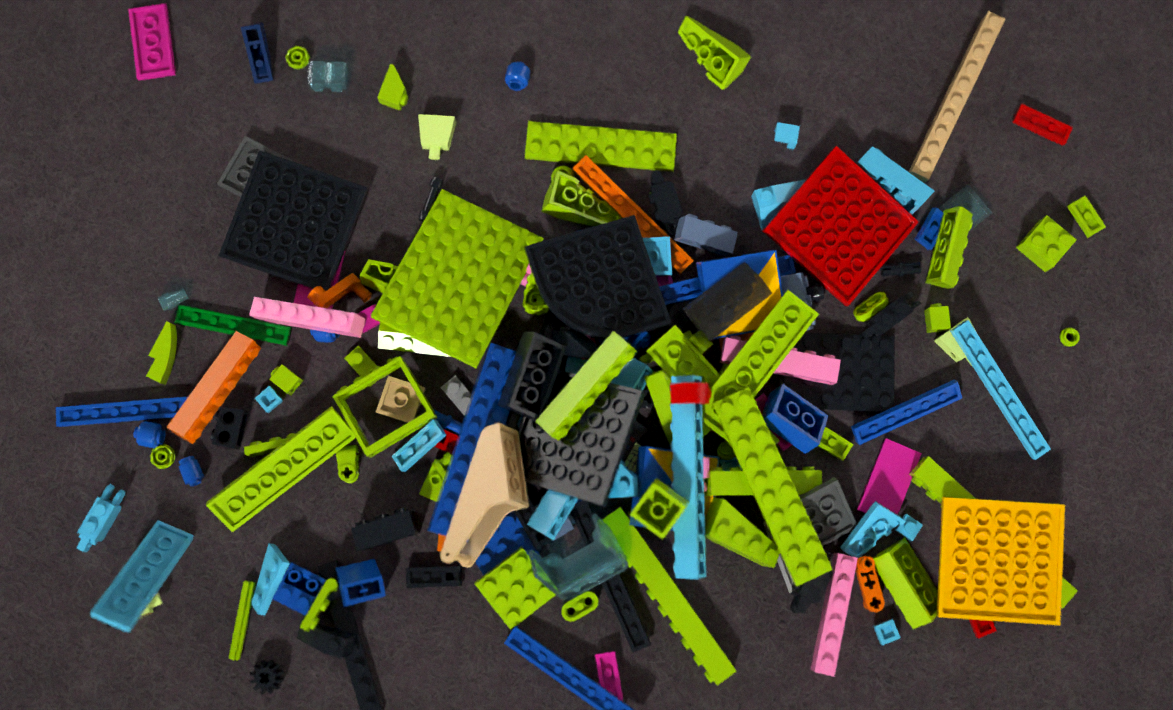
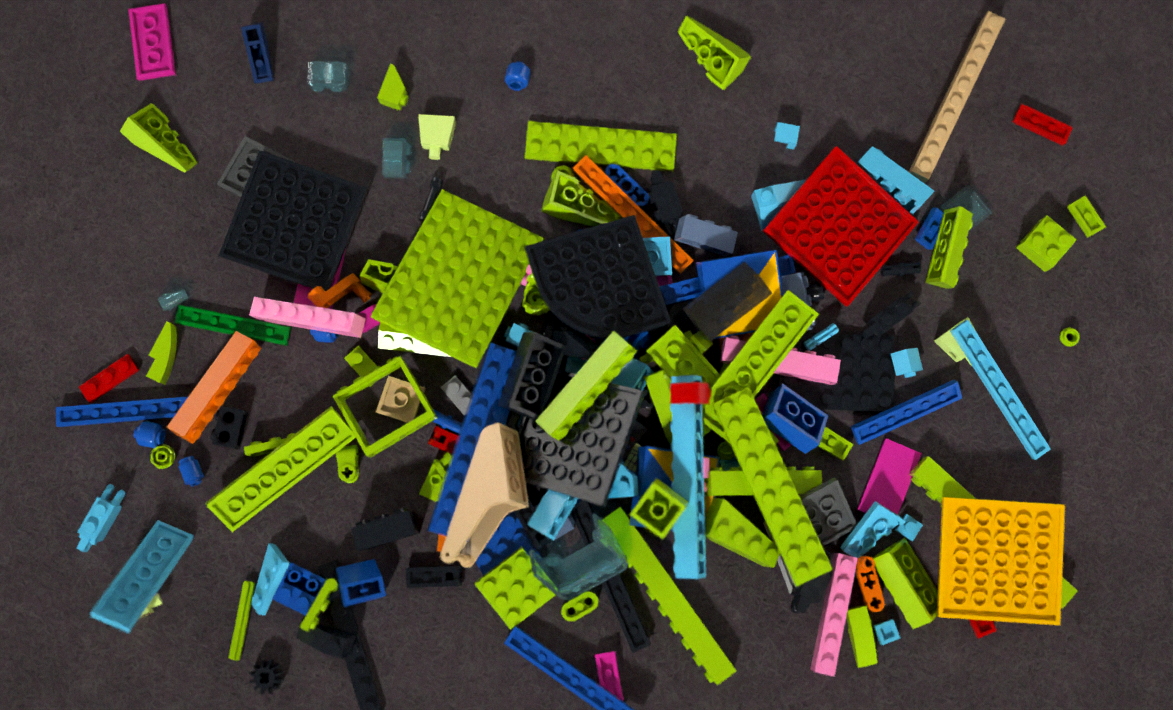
(109, 378): none -> red plate
(151, 133): none -> lime wedge
(269, 399): medium azure plate -> none
(285, 379): lime brick -> none
(295, 52): lime plate -> none
(395, 158): none -> clear light blue brick
(419, 445): medium azure plate -> none
(514, 334): none -> medium azure brick
(620, 172): none -> blue beam
(821, 337): none -> medium azure axle
(861, 636): none -> lime slope
(871, 306): lime plate -> none
(907, 362): none -> medium azure brick
(937, 318): lime brick -> none

